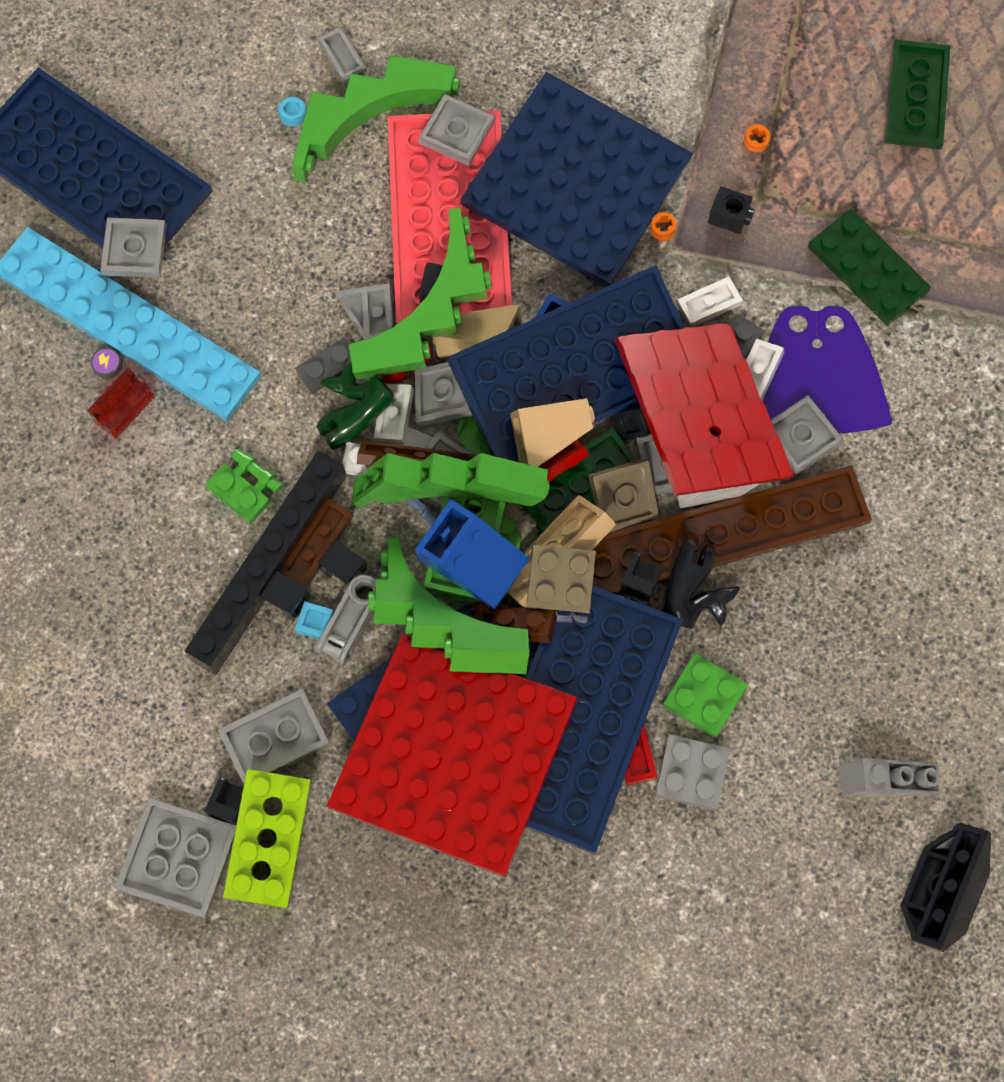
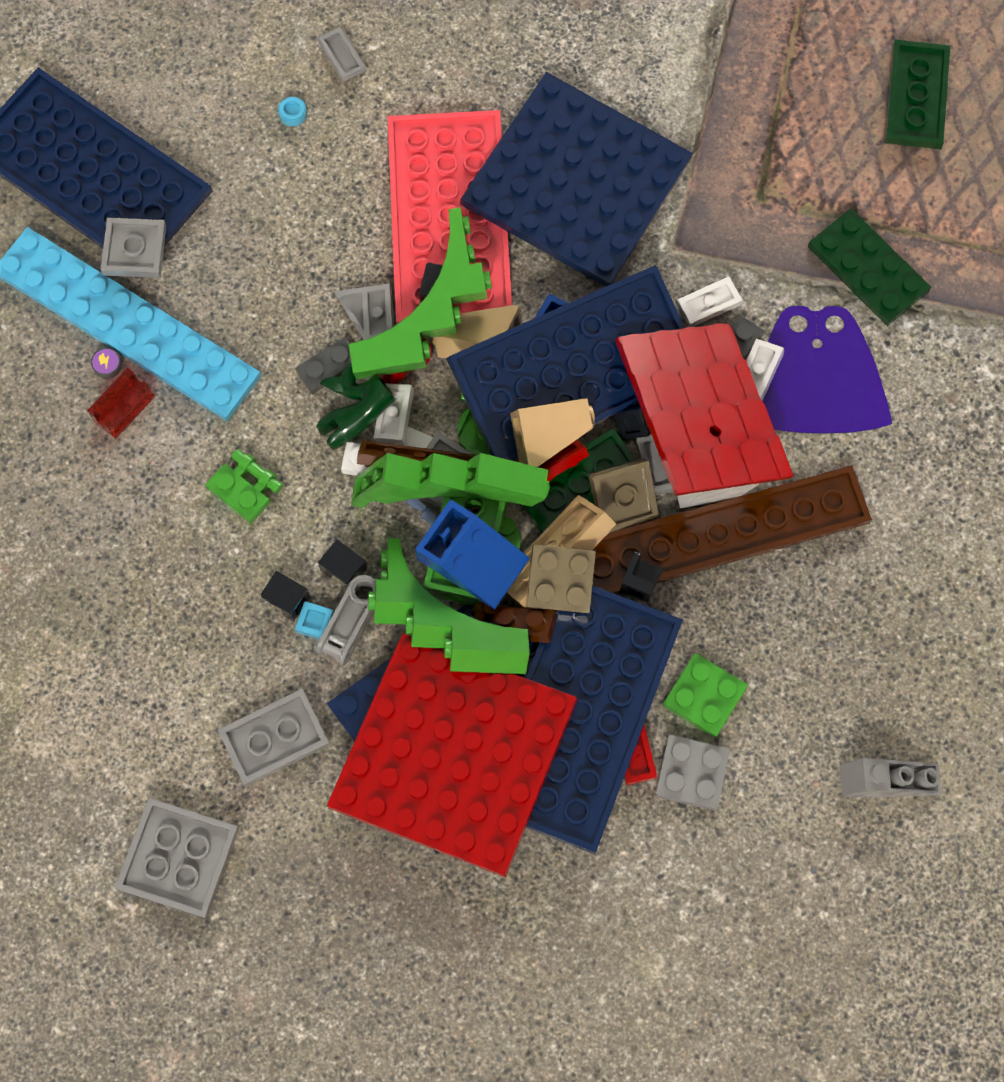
(225, 802): black panel -> none
(243, 594): black brick -> none
(251, 822): lime brick -> none
(318, 538): reddish brown plate -> none
(334, 117): bright green arch -> none
(438, 396): light grey plate -> none
(456, 129): light grey plate -> none
(670, 221): orange bush -> none
(686, 579): black piece -> none
(731, 199): black brick -> none
(760, 131): orange bush -> none
(805, 434): light grey plate -> none
(947, 886): black wedge -> none

